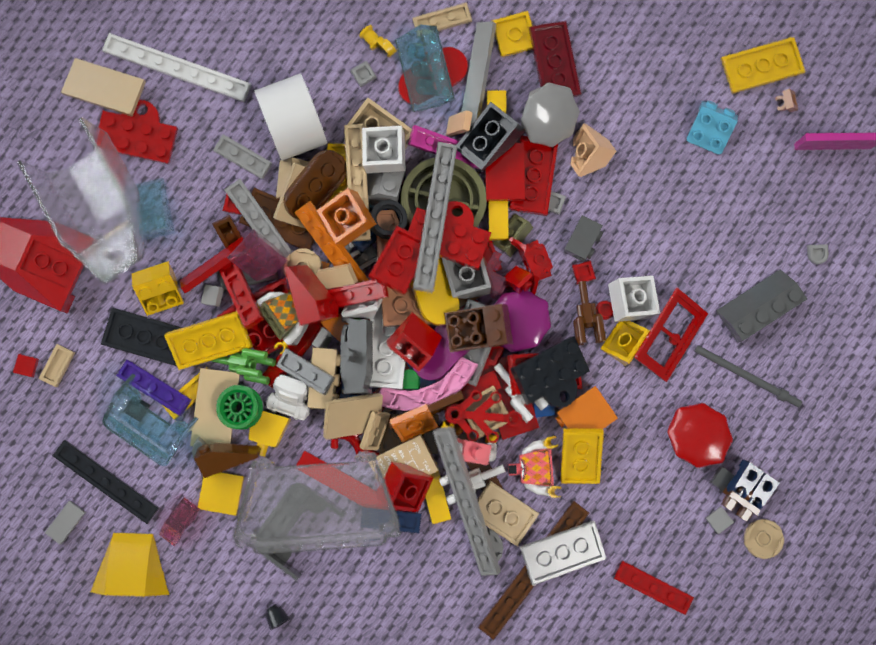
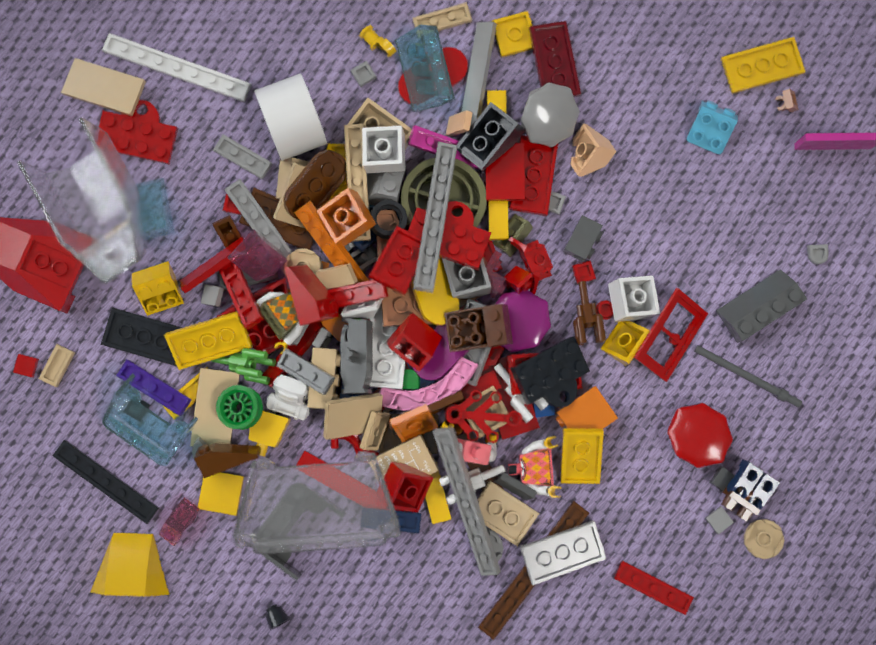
(65, 522): light grey tile -> none
(515, 486): none -> dark grey tile

